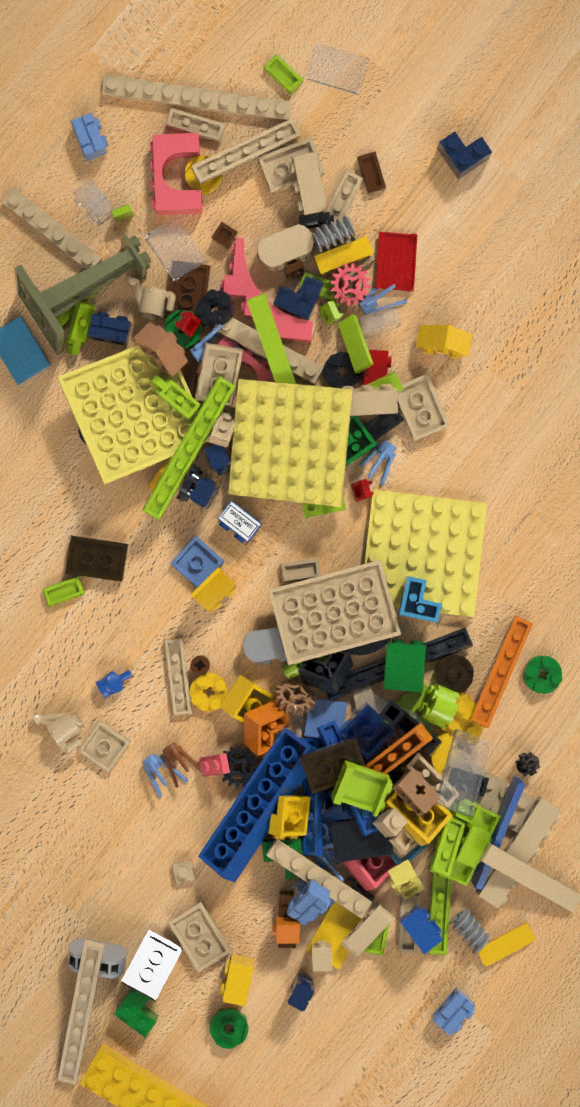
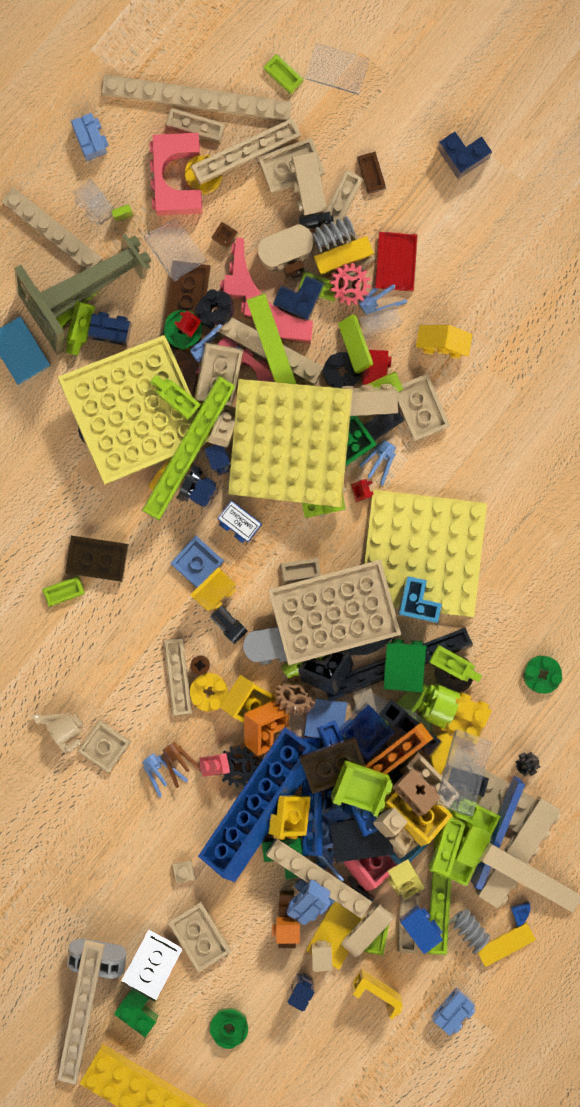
(112, 683): blue piece -> none
(152, 300): tan piece -> none
(162, 347): nougat brick -> none
(231, 628): none -> black piece
(239, 975): yellow brick -> none
(330, 312): lime tile -> none
(367, 981): none -> yellow panel
(454, 664): none -> lime hinge
(501, 672): orange plate -> none
(521, 913): none -> blue tile

